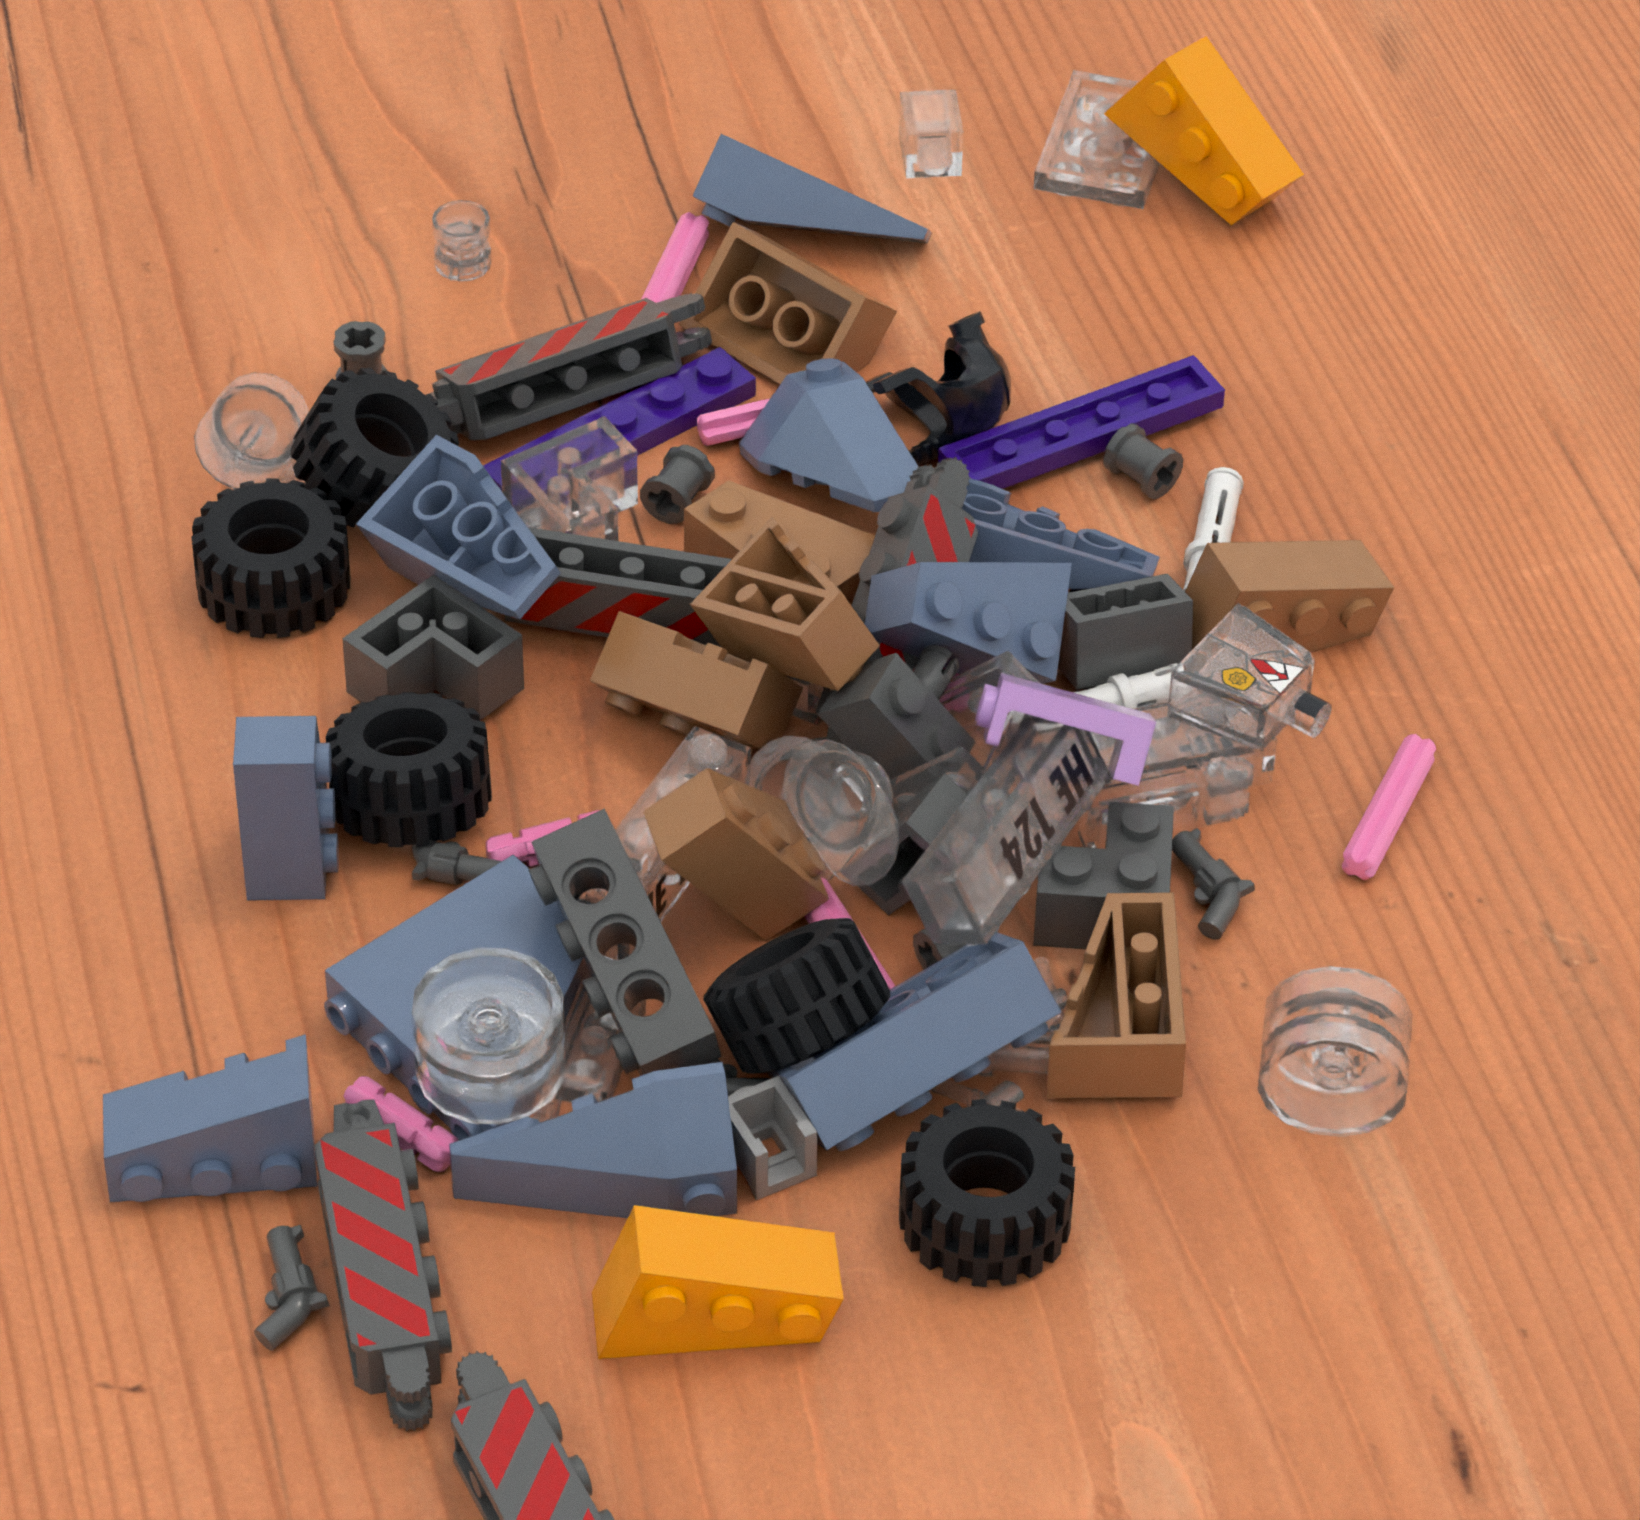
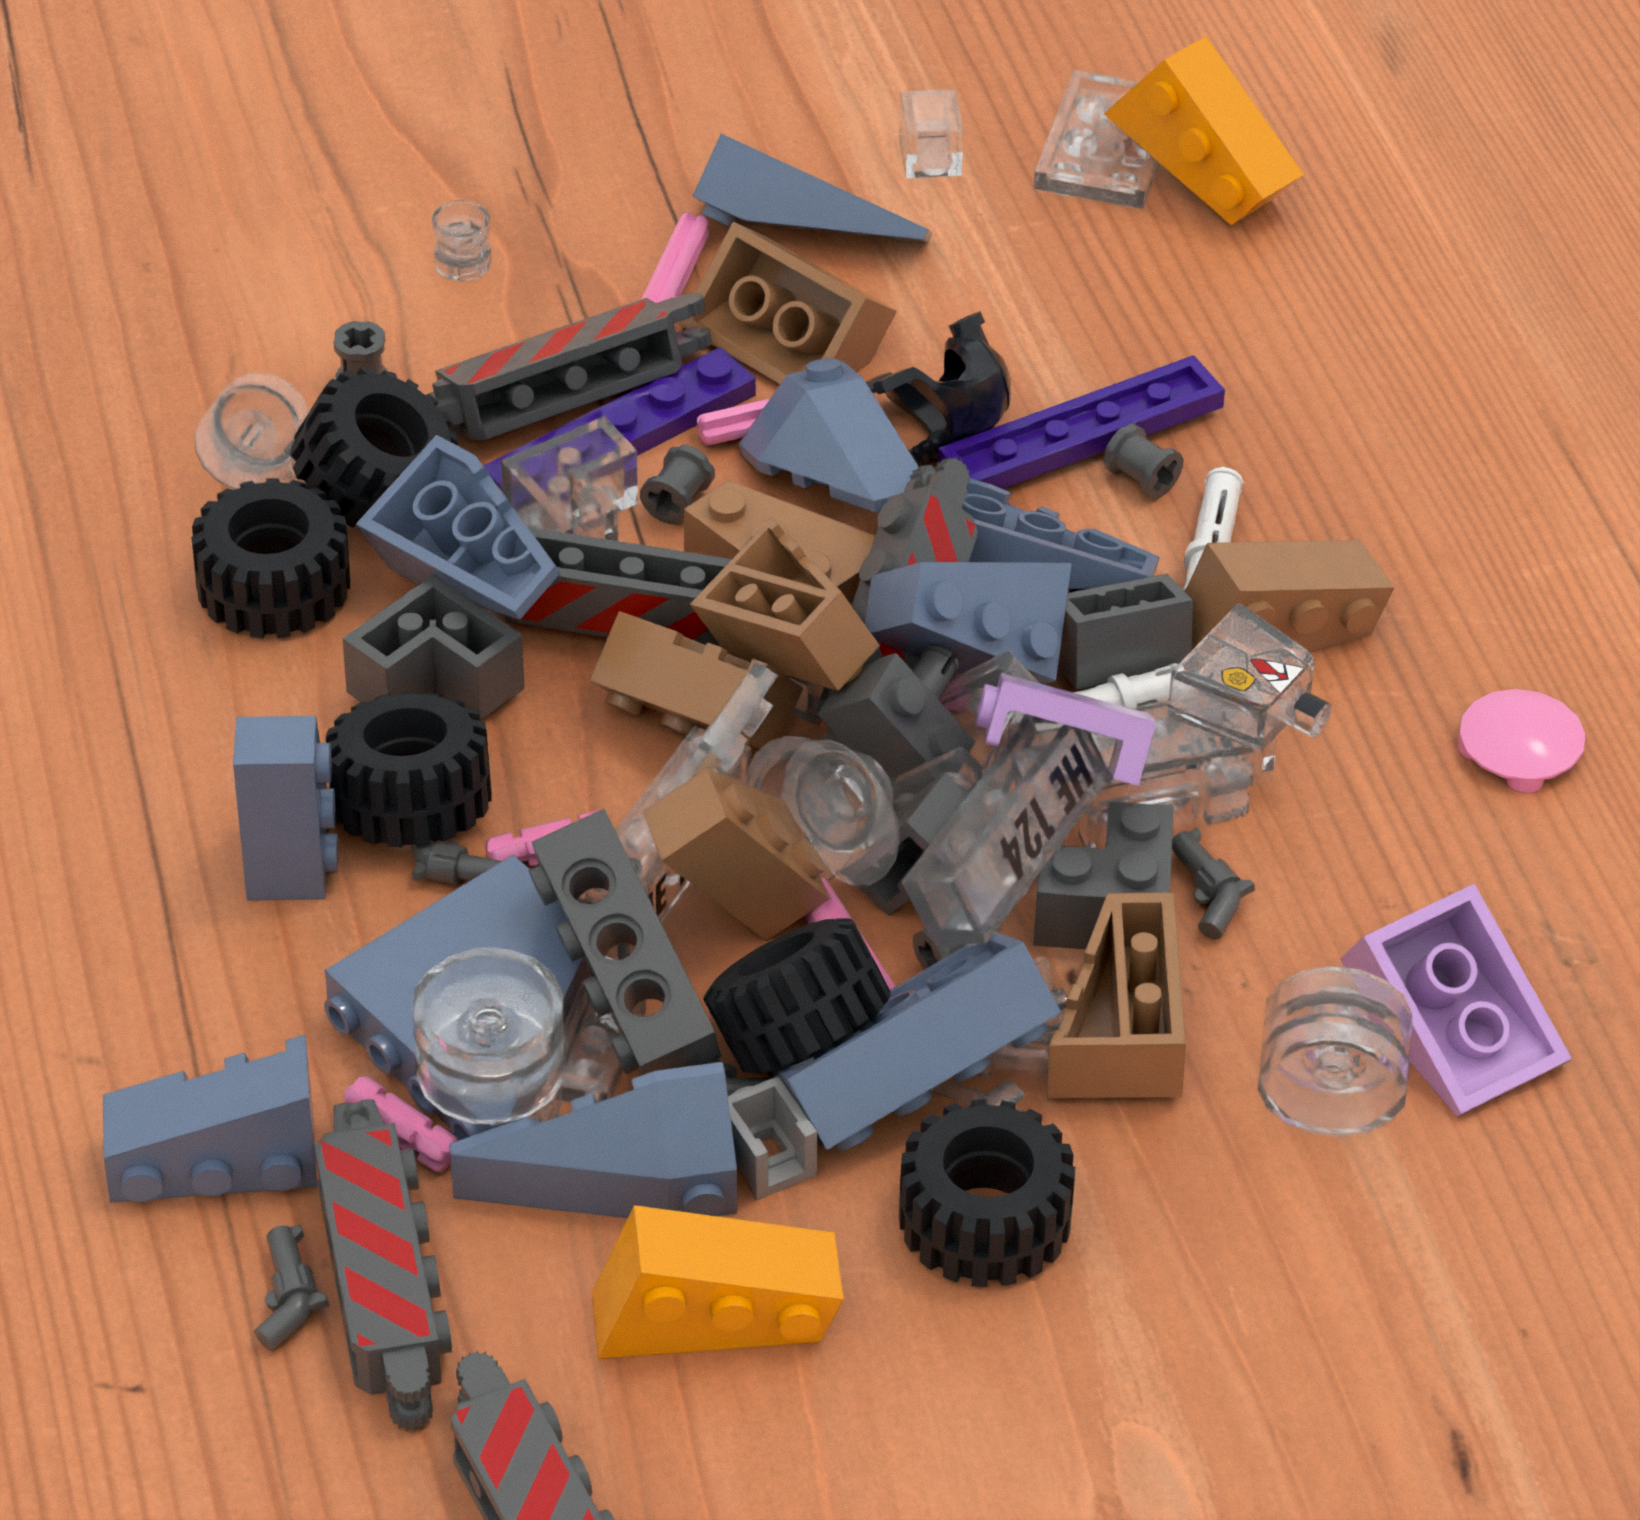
(722, 741): none -> clear plate
(1388, 807): bright pink axle -> none
(1470, 1001): none -> lavender slope
(1521, 737): none -> bright pink dish

